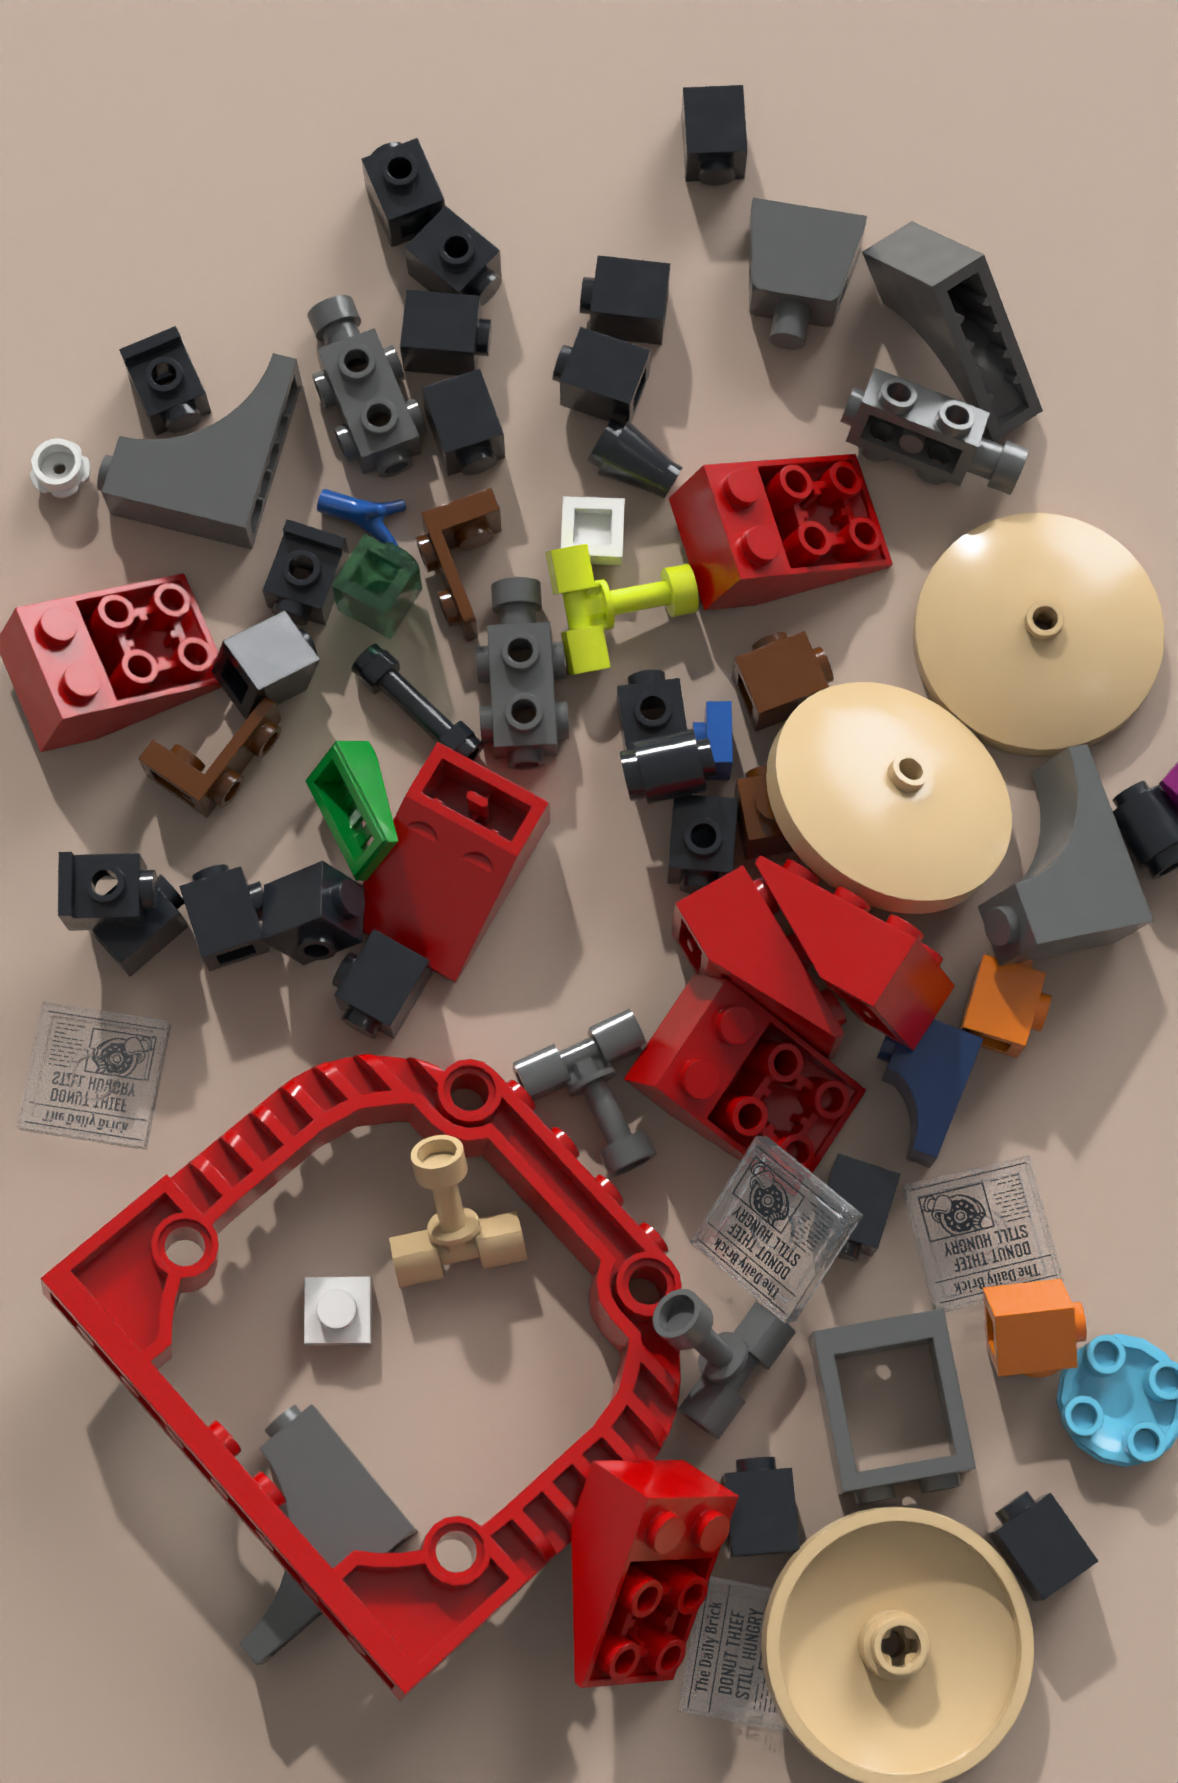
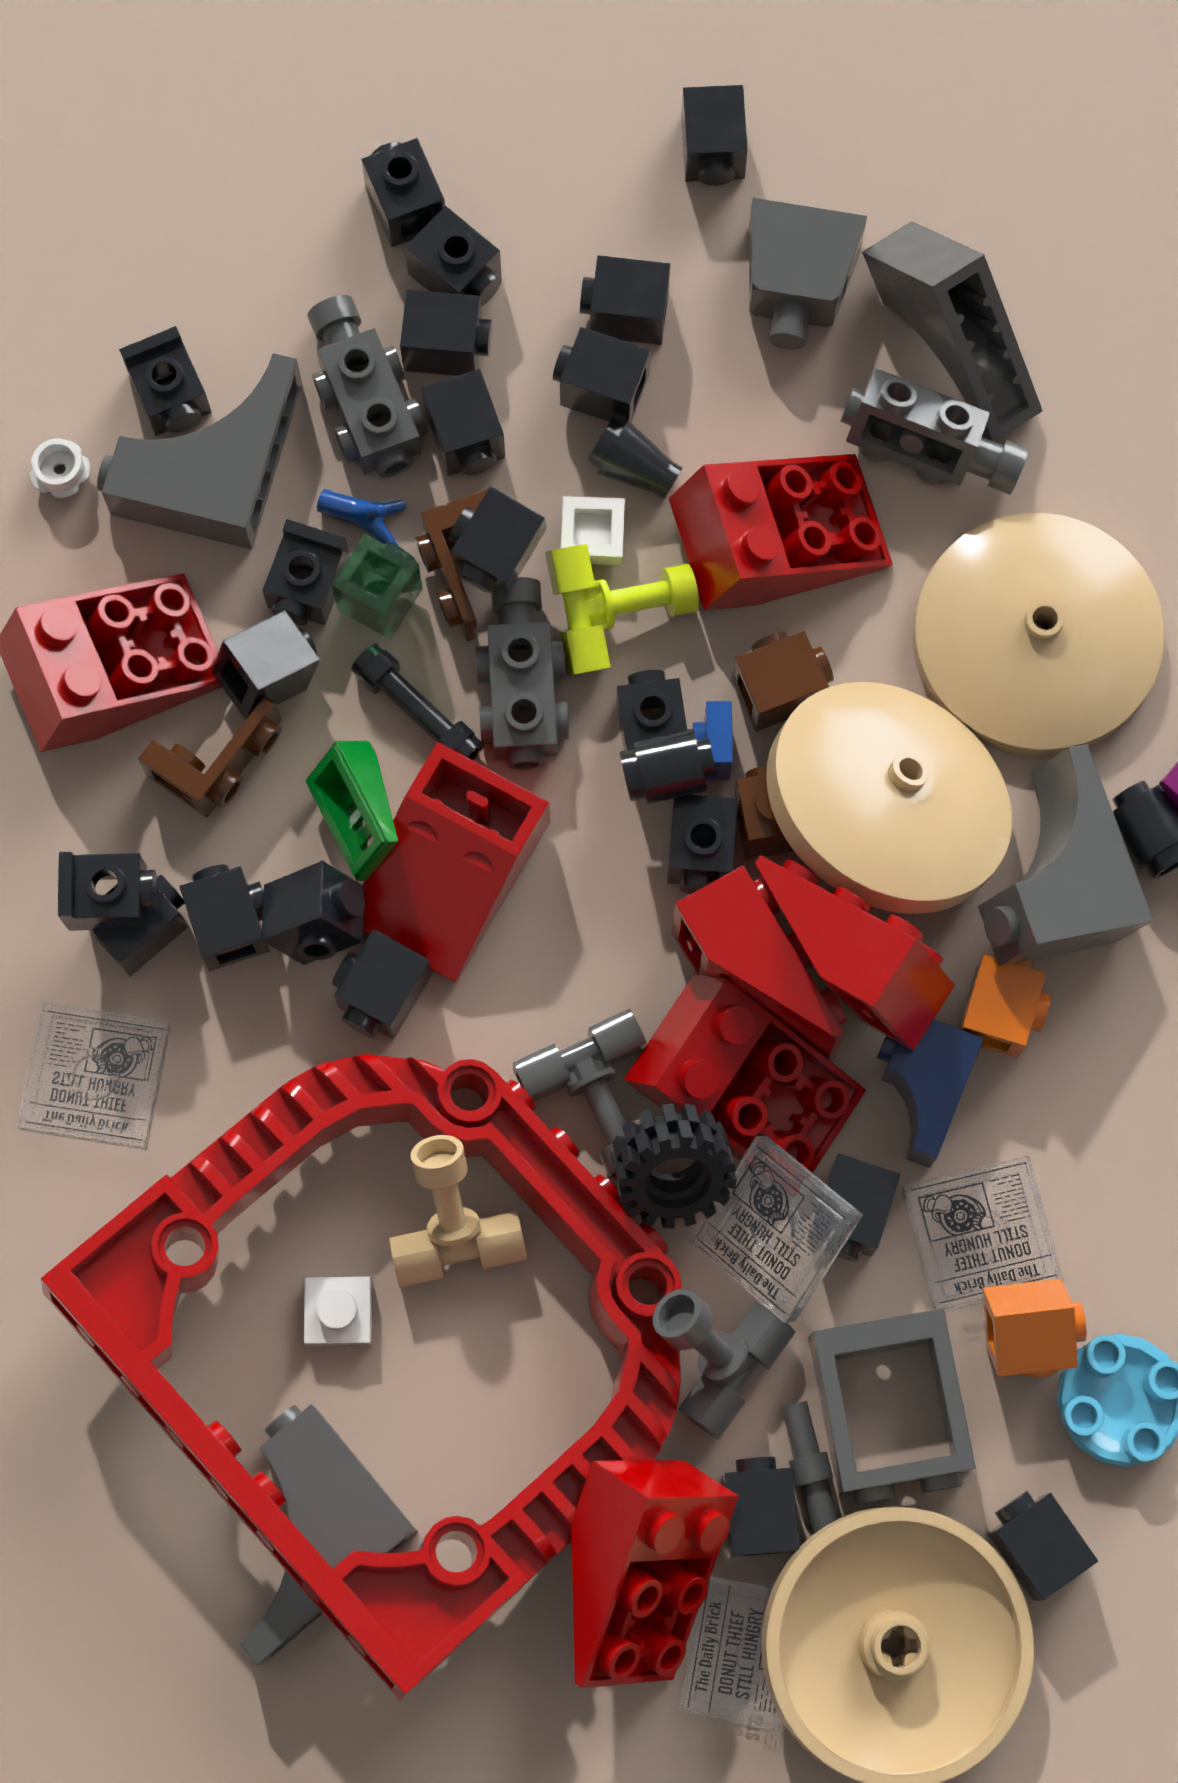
(495, 541): none -> black brick
(681, 1192): none -> black tyre
(809, 1466): none -> dark grey bar

